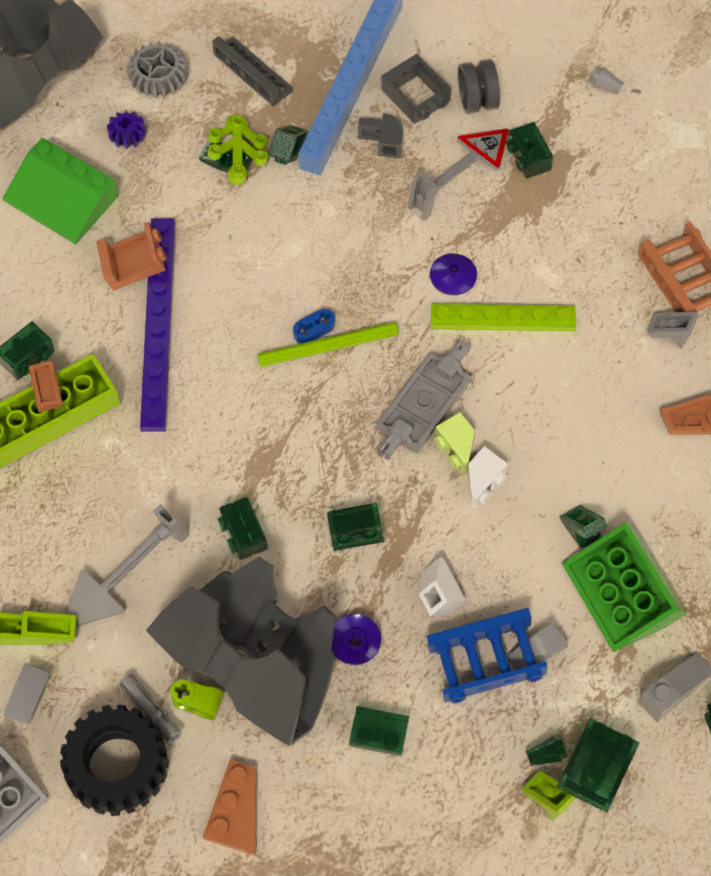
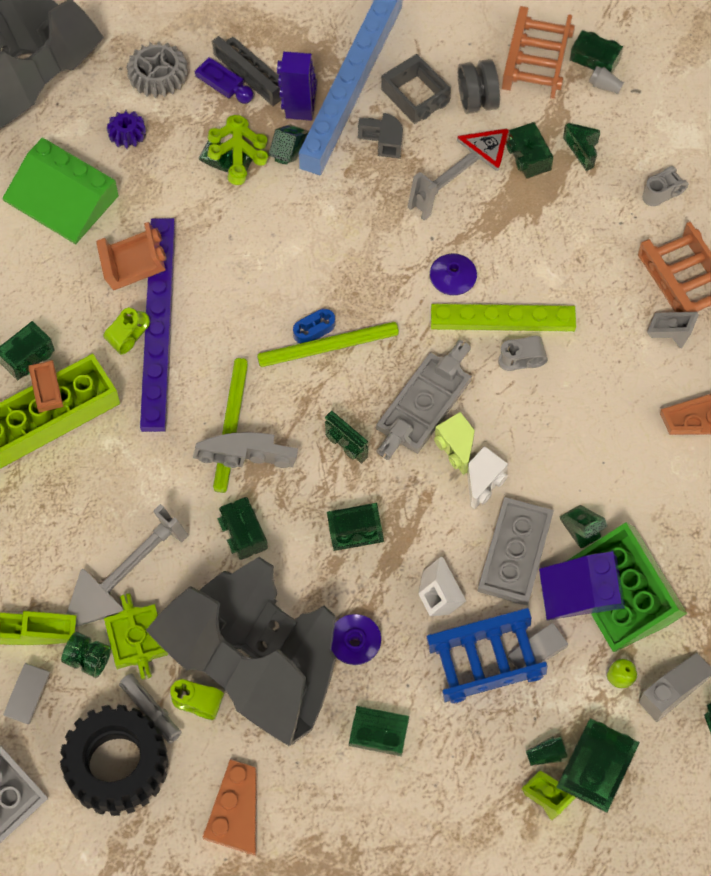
(87, 655): none -> clear green wheel
(125, 330): none -> lime piece
(129, 637): none -> lime plate
(224, 81): none -> dark purple plate
(231, 418): none -> lime axle
(236, 447): none -> light grey slope
(297, 85): none -> dark purple wedge
(342, 433): none -> clear green plate
(515, 551): none -> light grey plate
(519, 40): none -> nougat fence
(525, 352): none -> light grey piece
(582, 142): none -> clear green slope
(582, 586): none -> dark purple slope
(596, 51): none -> clear green brick
(622, 673): none -> lime piece
(663, 187): none -> light grey piece

